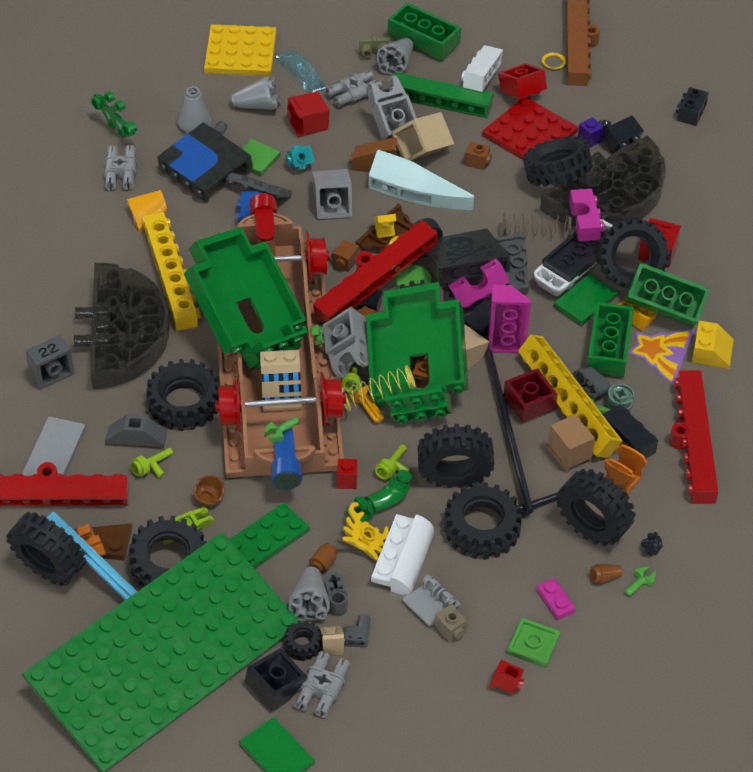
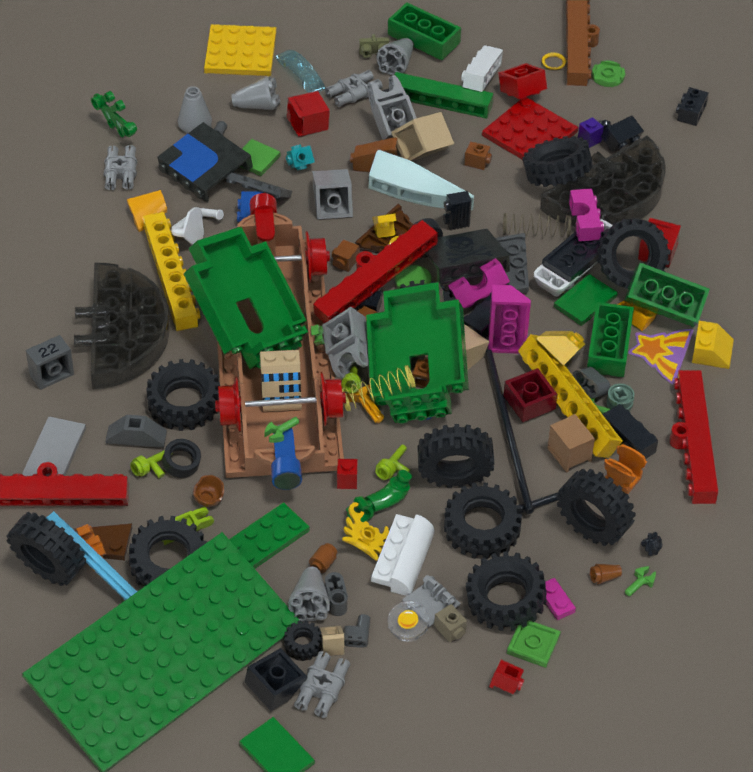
(178, 470): none -> black tyre
(192, 225): none -> white piece
(408, 621): none -> clear tile
(457, 210): none -> black brick
(502, 570): none -> black tyre
(562, 344): none -> yellow slope
(608, 74): none -> bright green tile

